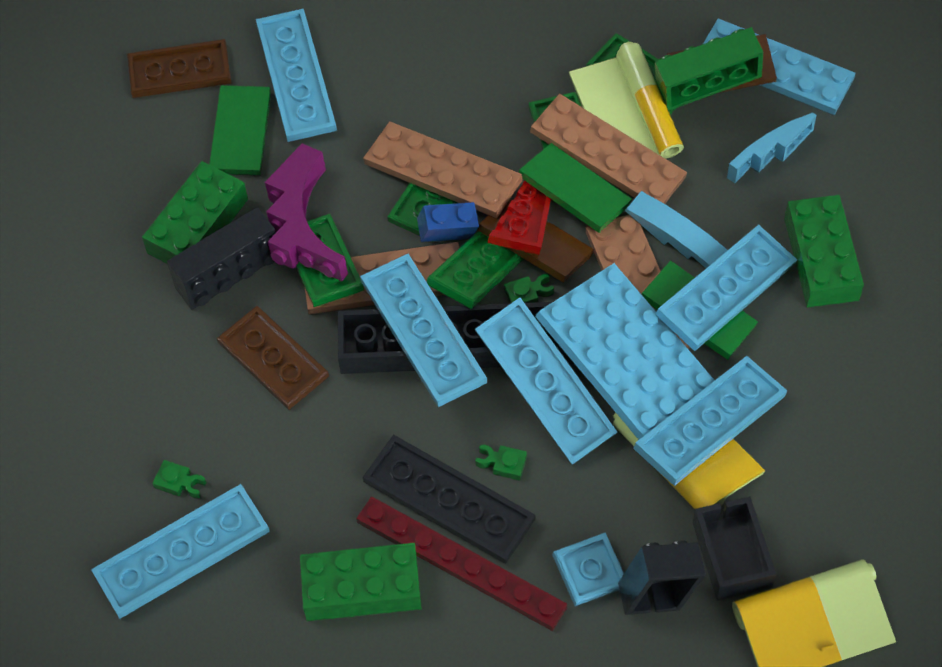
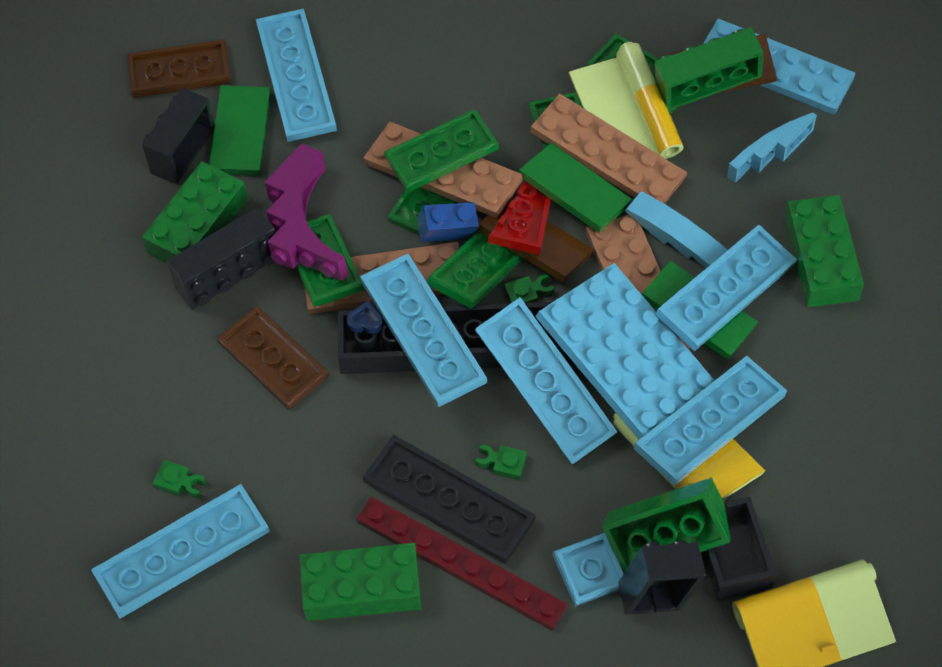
(178, 135): none -> black piece
(365, 319): none -> dark blue tile
(441, 150): none -> green tile
(685, 514): none -> green slope

